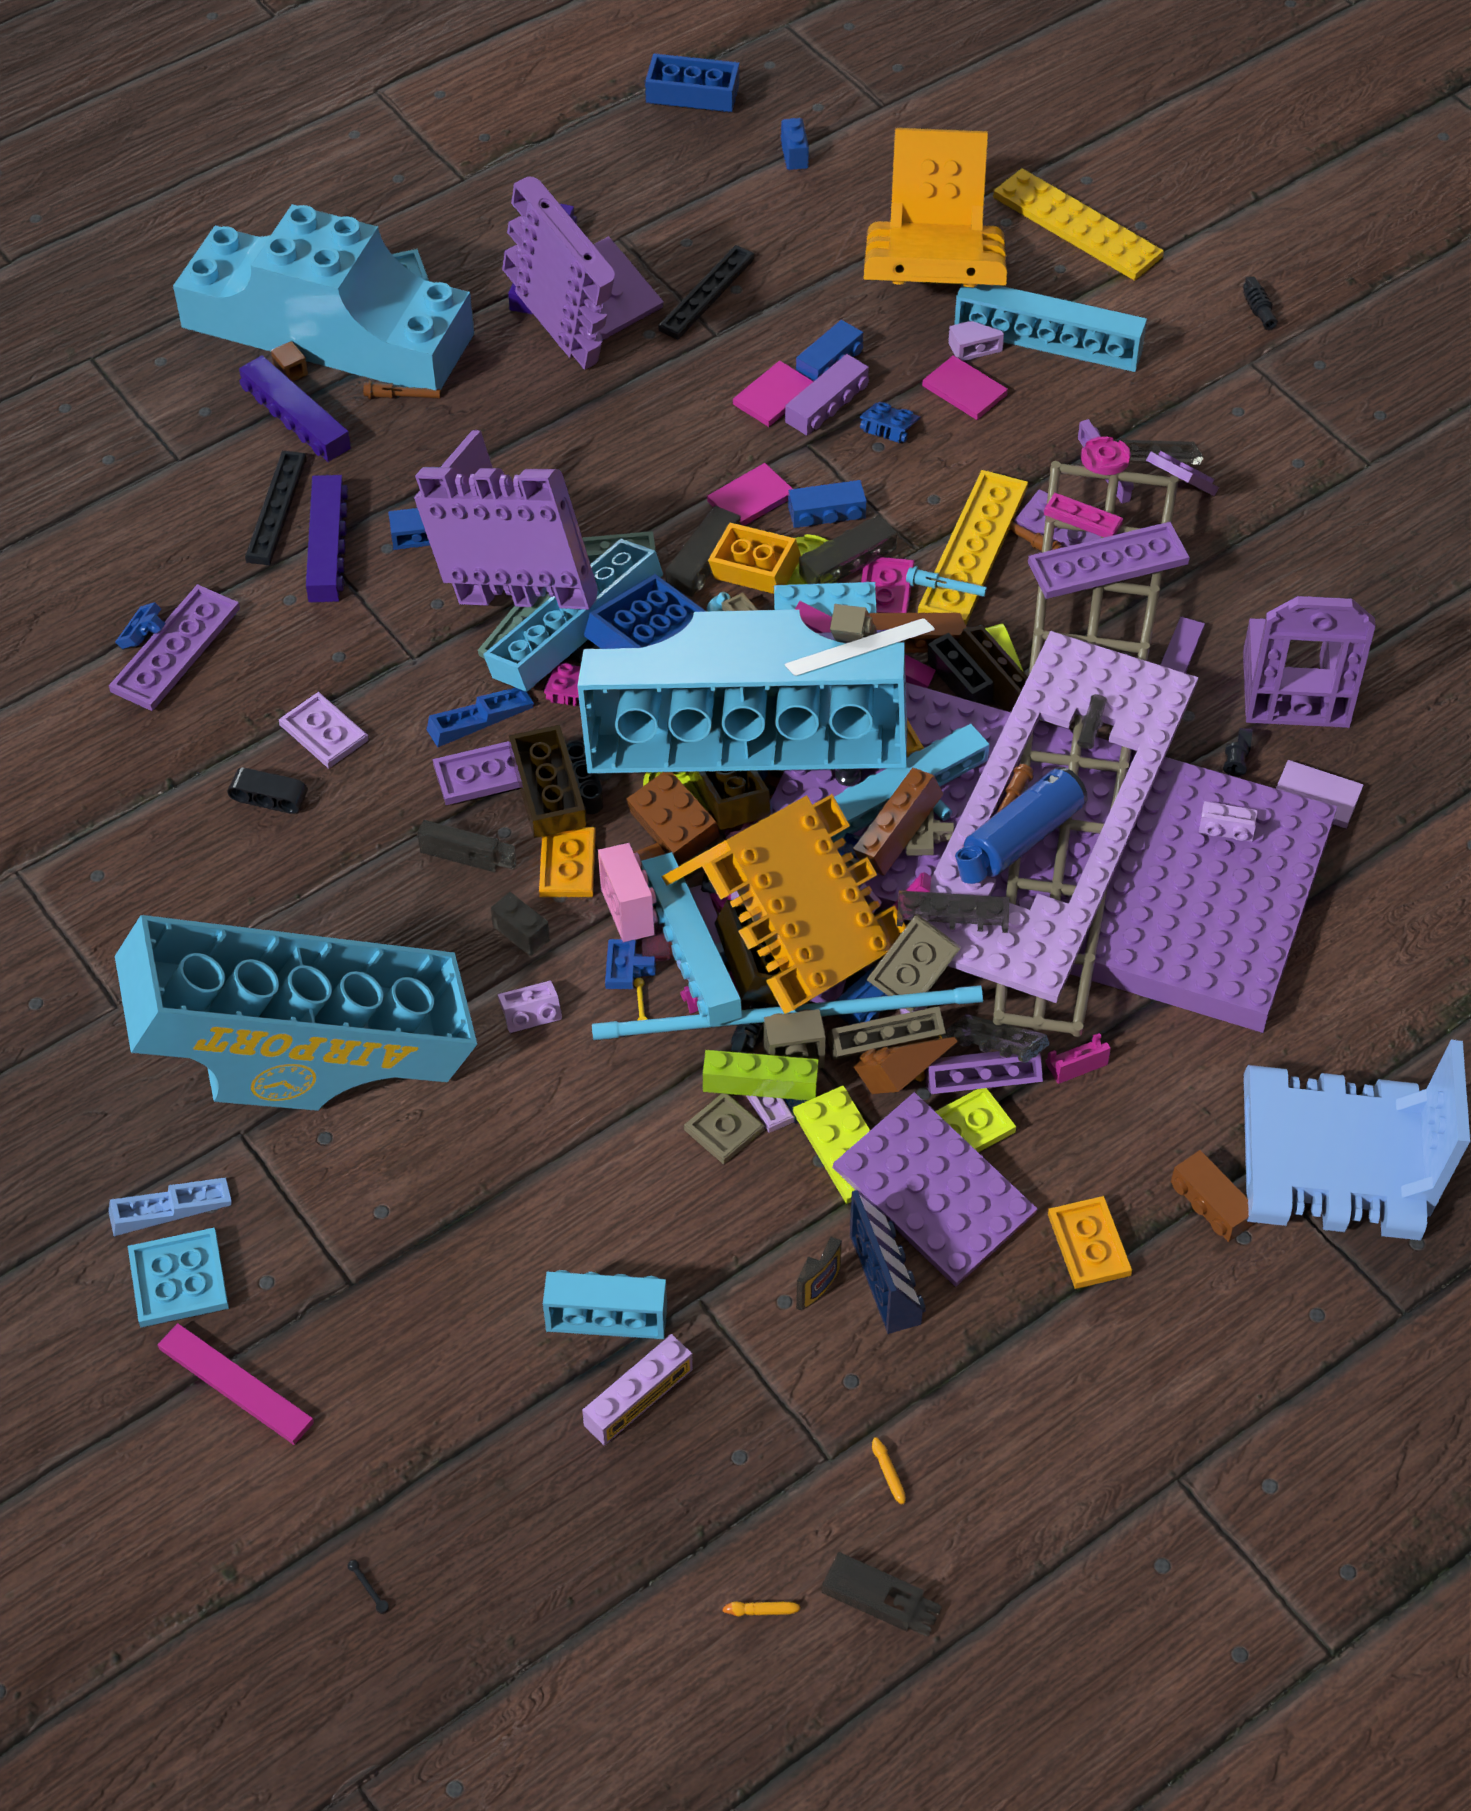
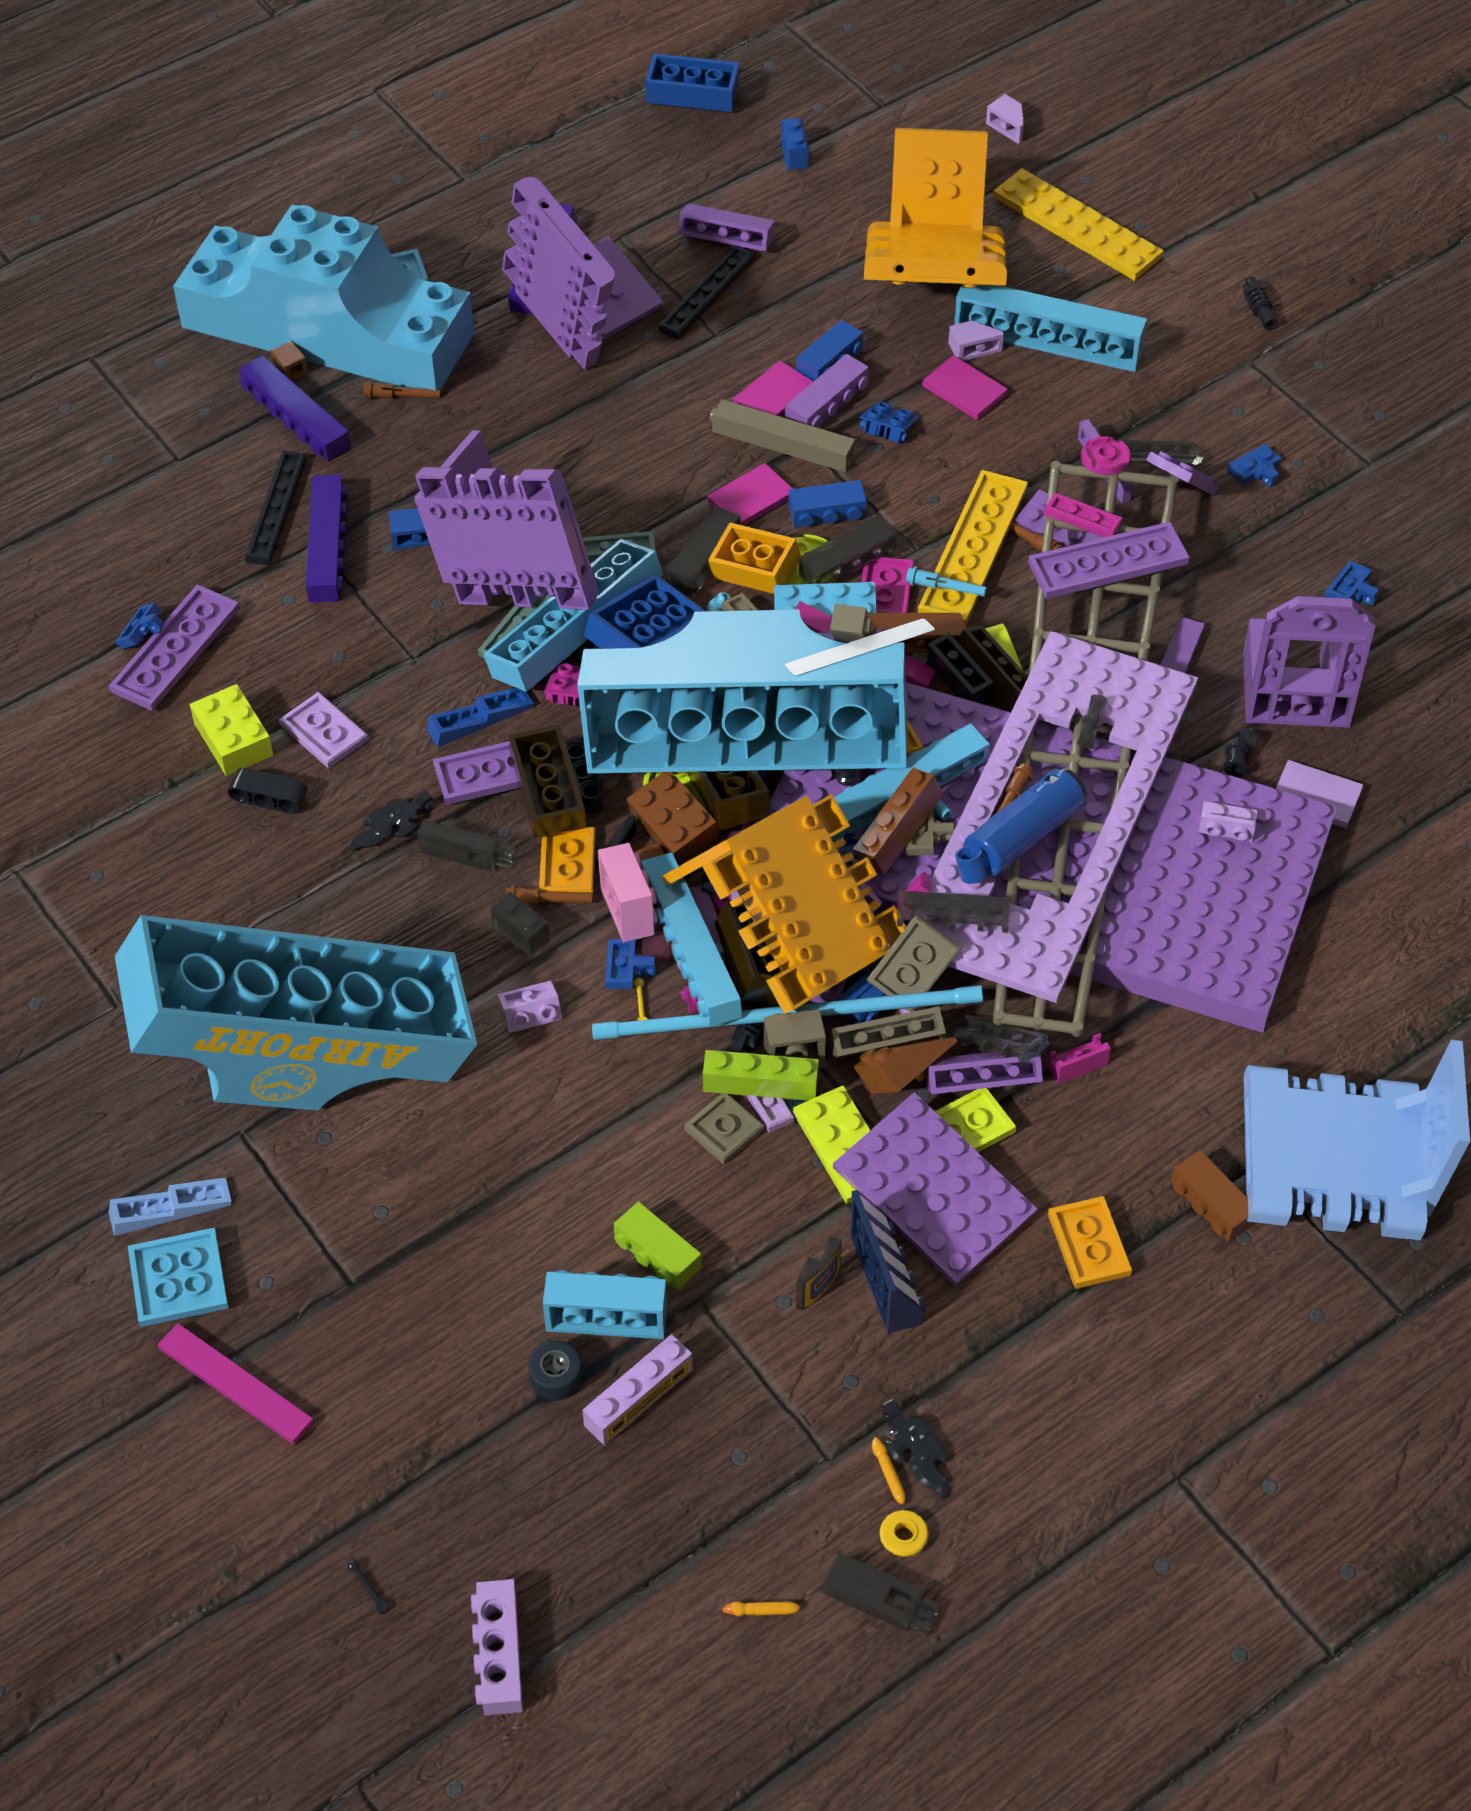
(231, 729): none -> neon yellow brick
(395, 812): none -> black piece
(505, 1695): none -> lavender brick
(534, 896): none -> dark orange pin
(555, 1358): none -> black wheel
(624, 834): none -> black slope
(657, 1246): none -> lime brick
(726, 227): none -> medium lavender brick
(783, 435): none -> dark tan brick
(907, 1520): none -> yellow piece
(917, 1435): none -> black piece
(1006, 117): none -> lavender slope
(1256, 464): none -> blue hinge
(1353, 584): none -> blue hinge

